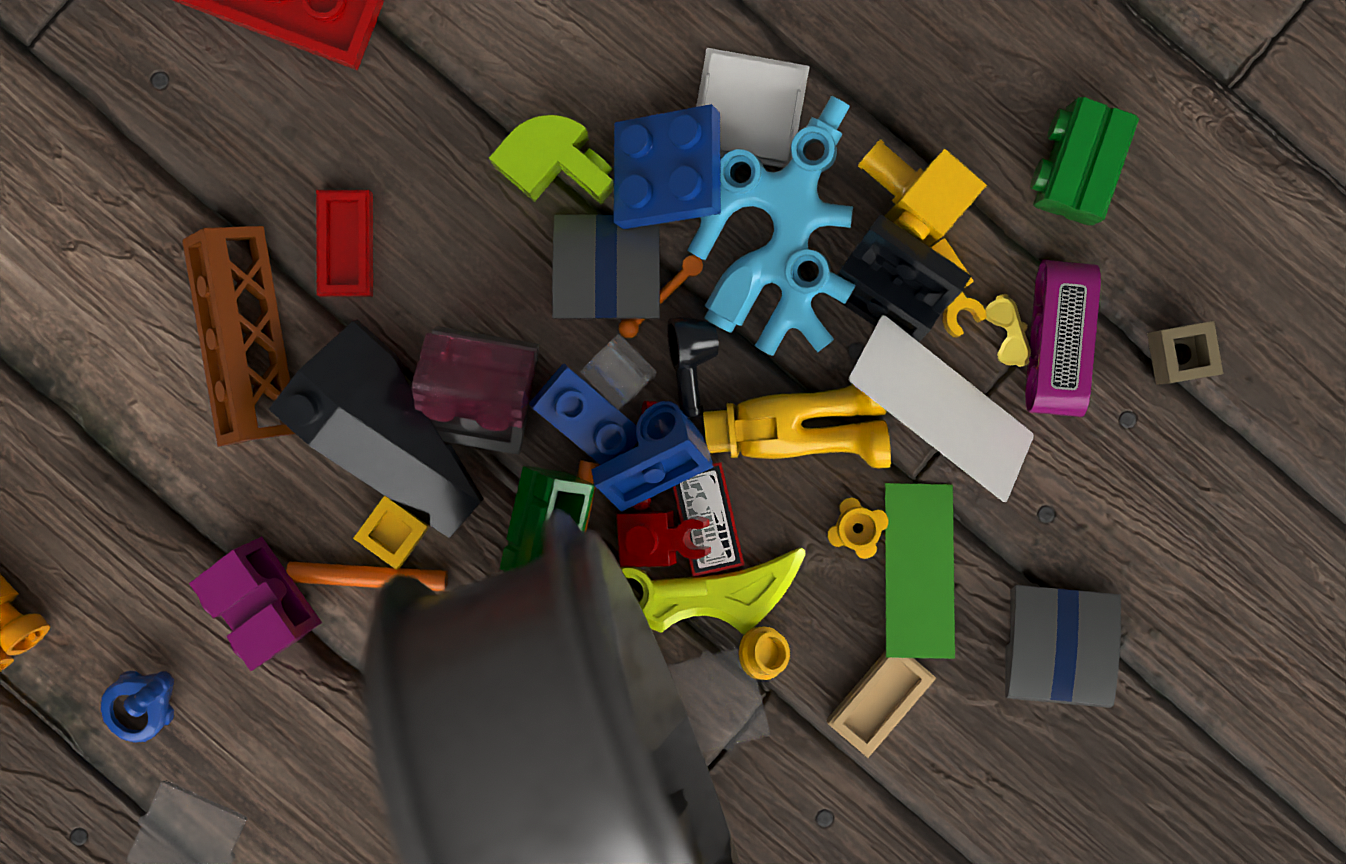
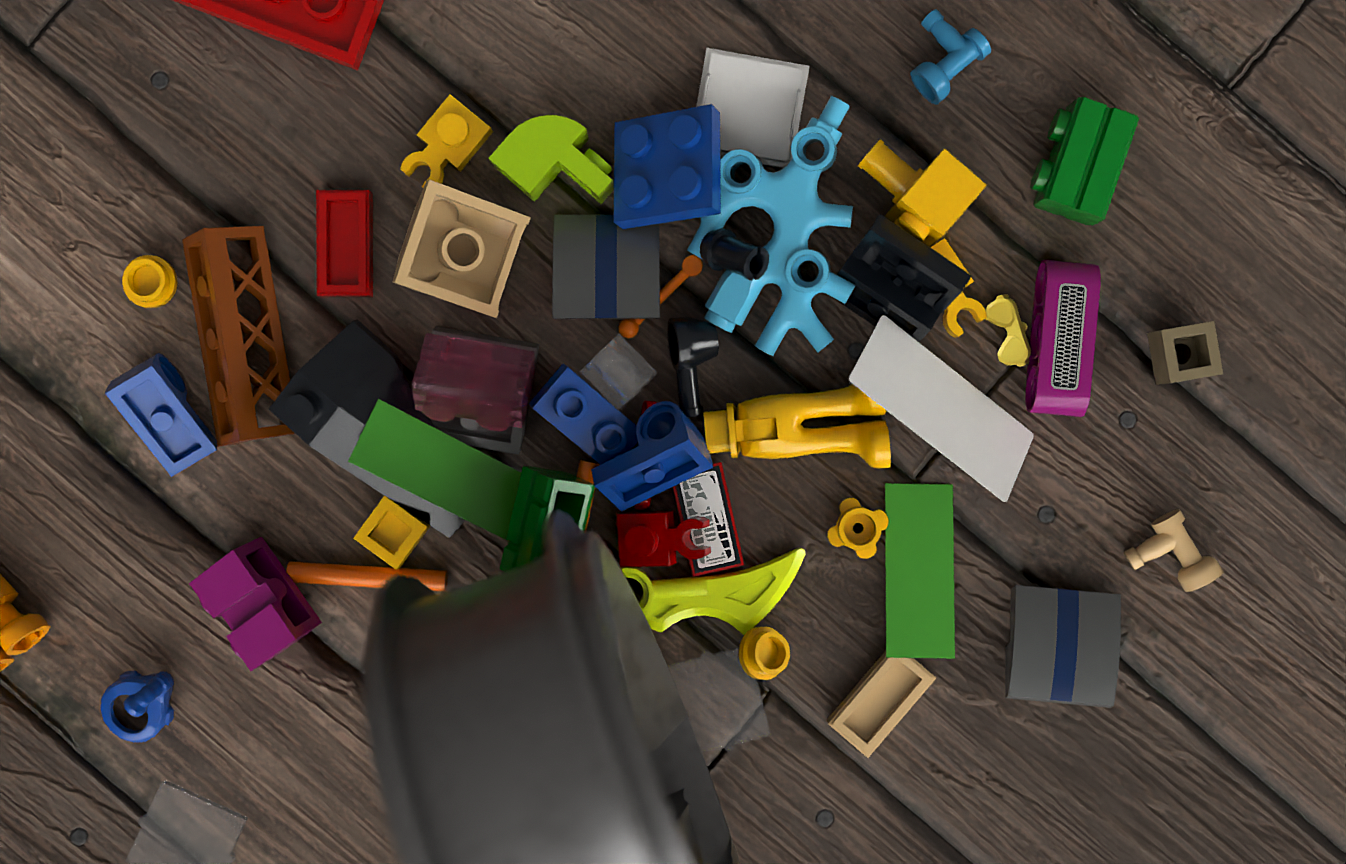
(149, 281): none -> yellow plate
(156, 408): none -> plate
(437, 468): none -> bright green sticker
(451, 137): none -> yellow plate
(459, 248): none -> tan slope
(724, 251): none -> black pin
(933, 79): none -> dark azure piece
(1171, 535): none -> tan piece

